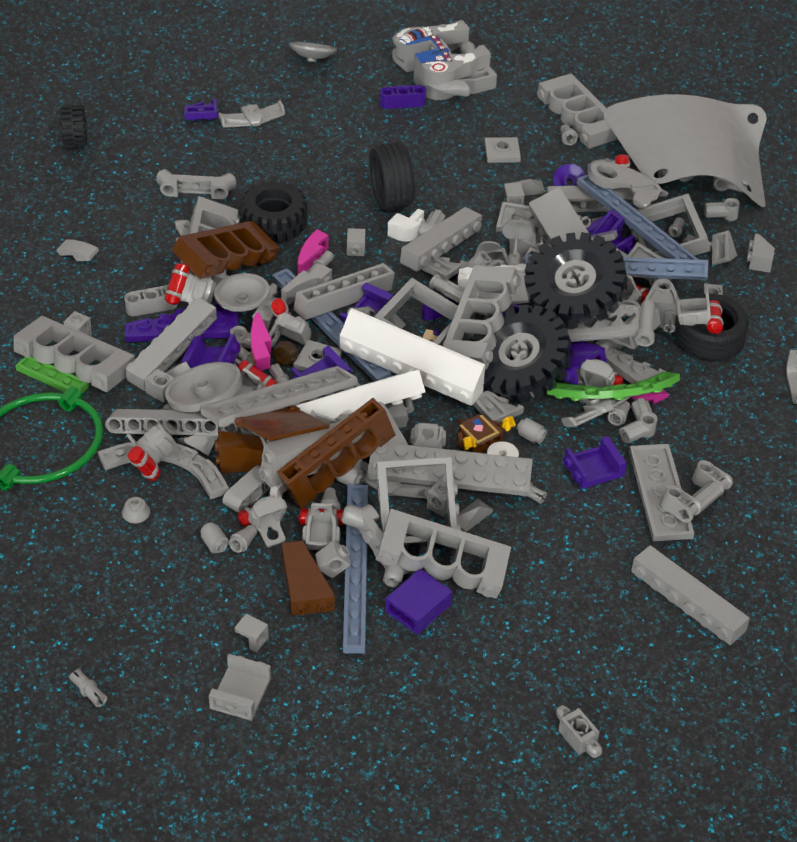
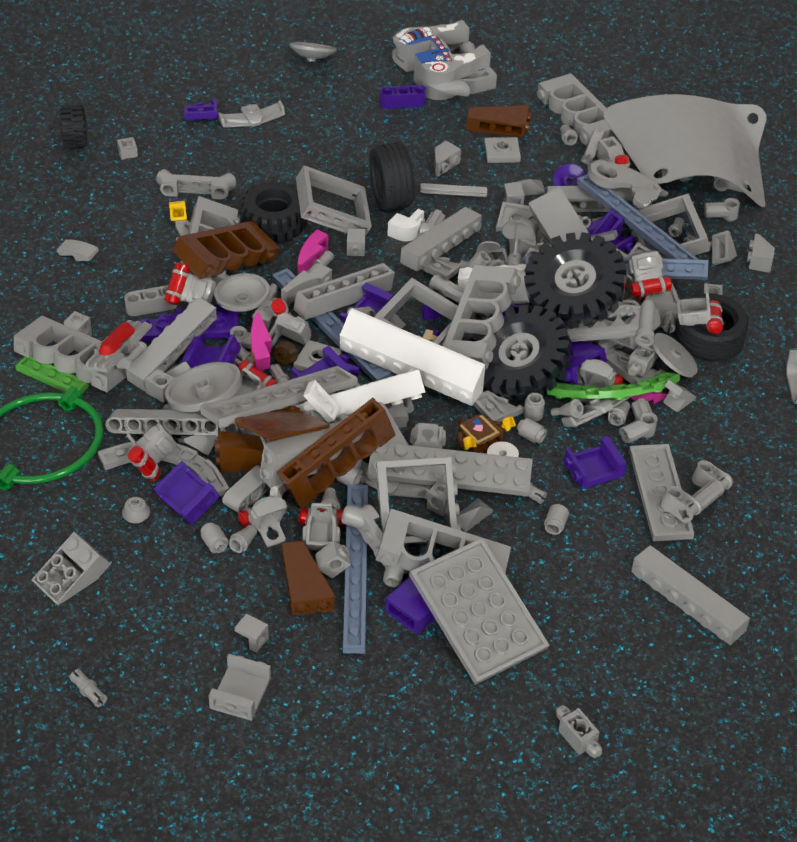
(70, 569): none -> light grey slope
(121, 341): none -> light grey piece
(127, 148): none -> light grey slope
(177, 209): none -> yellow leg
(186, 493): none -> dark purple panel
(320, 401): none -> white tile
(327, 216): none -> light grey window
(355, 369): none -> dark purple arm
(446, 157): none -> light grey slope
(453, 190): none -> light grey axle
(479, 610): none -> light grey plate
(500, 120): none -> reddish brown slope
(534, 407): none -> light grey brick
(556, 519): none -> light grey brick
(573, 408): none -> light grey cone
(592, 146): none -> light grey piece
(609, 148): none -> light grey slope
(641, 360): none -> light grey piece
(647, 274): none -> light grey piece
(674, 355): none -> light grey piece
(677, 396): none -> light grey slope

